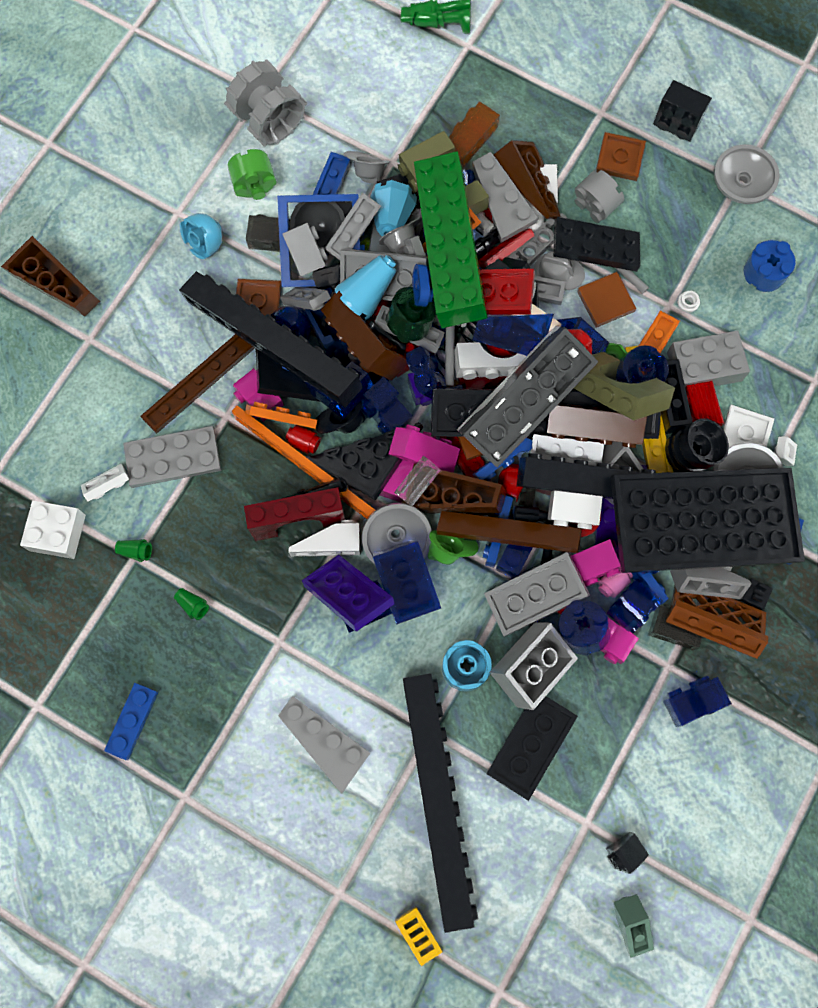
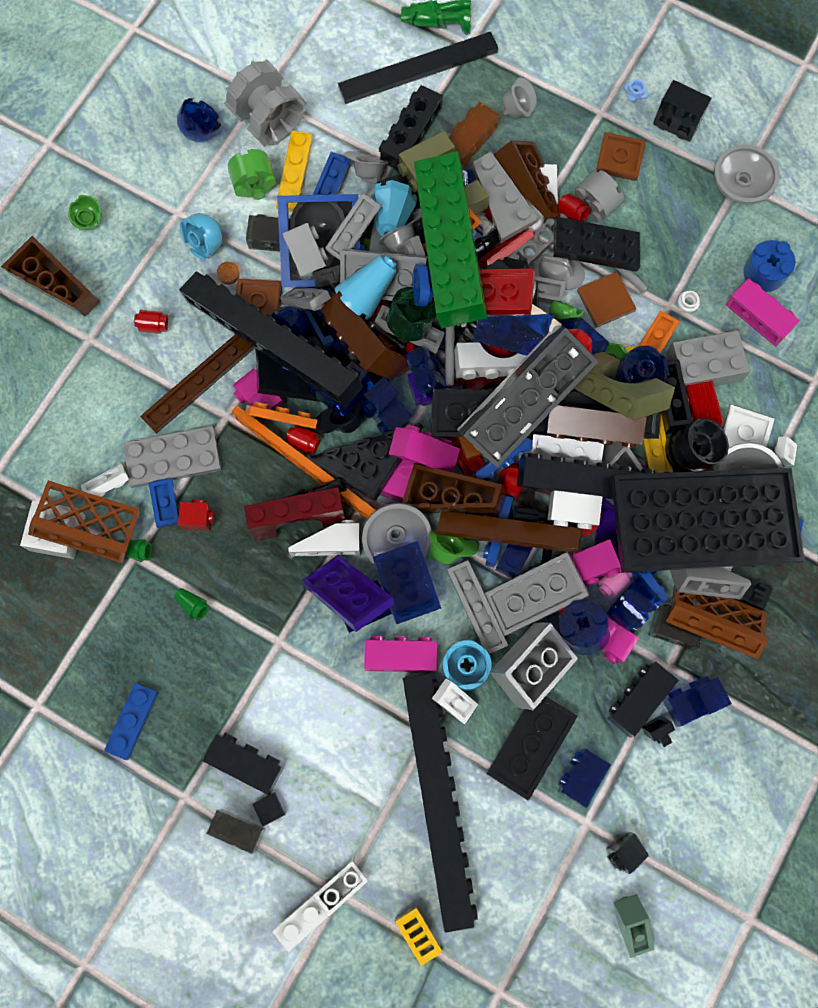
(75, 537): none -> dark orange fence
(85, 213): none -> bright green hair
(151, 321): none -> red brick
(164, 503): none -> blue plate
(196, 515): none -> red brick
(197, 120): none -> clear blue cylinder
(228, 273): none -> clear orange tile
(236, 831): none -> clear smoke brick
(243, 763): none -> black brick
(268, 809): none -> black tile
(295, 165): none -> yellow plate
(319, 906): none -> white slope
(328, 746): light grey wing -> none
(400, 655): none -> dark pink brick
(417, 481): clear tile -> none
(418, 67): none -> black tile
(420, 100): none -> black brick
(455, 701): none -> white plate
(477, 607): none -> light grey plate
(519, 99): none -> light grey piece
(564, 310): none -> bright green hair
(573, 207): none -> red brick
(583, 778): none -> clear blue brick
(636, 85): none -> light blue plate
(642, 698): none -> black brick
(658, 730): none -> black tile
(762, 312): none -> dark pink brick

